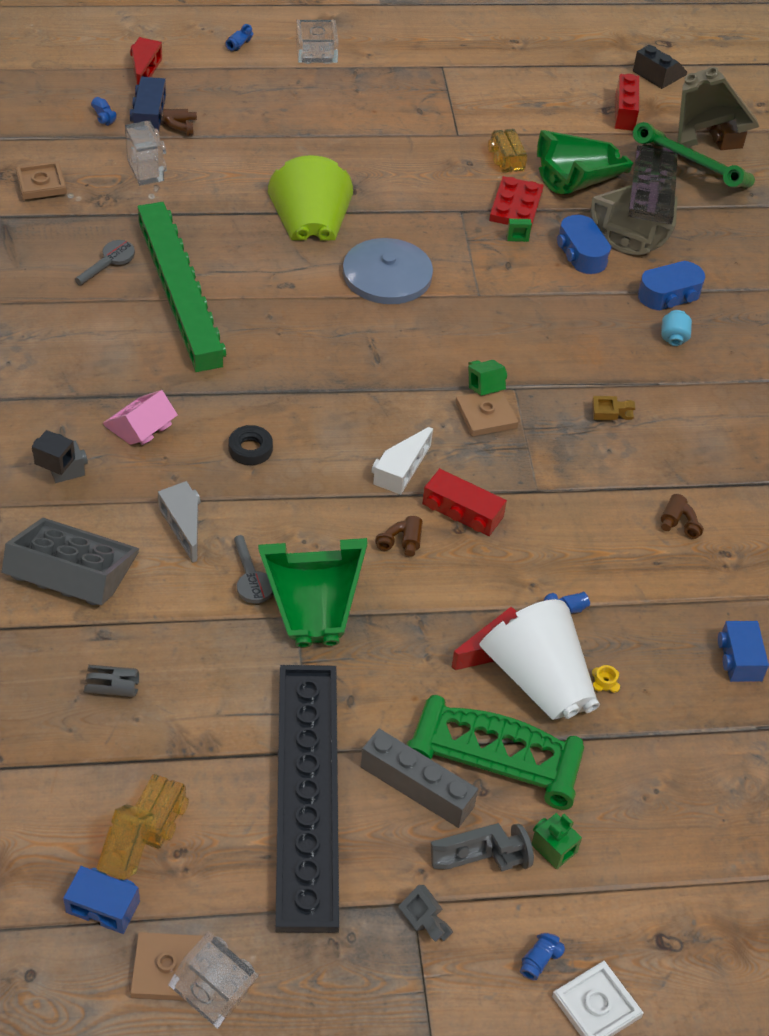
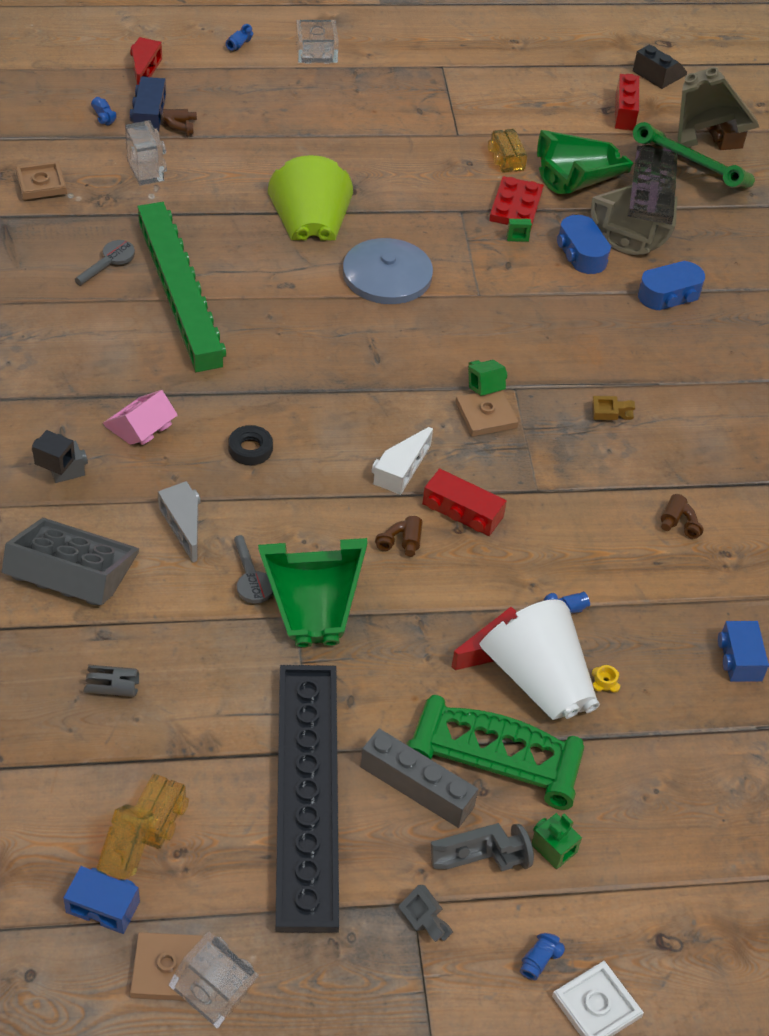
(676, 327): medium azure head -> none

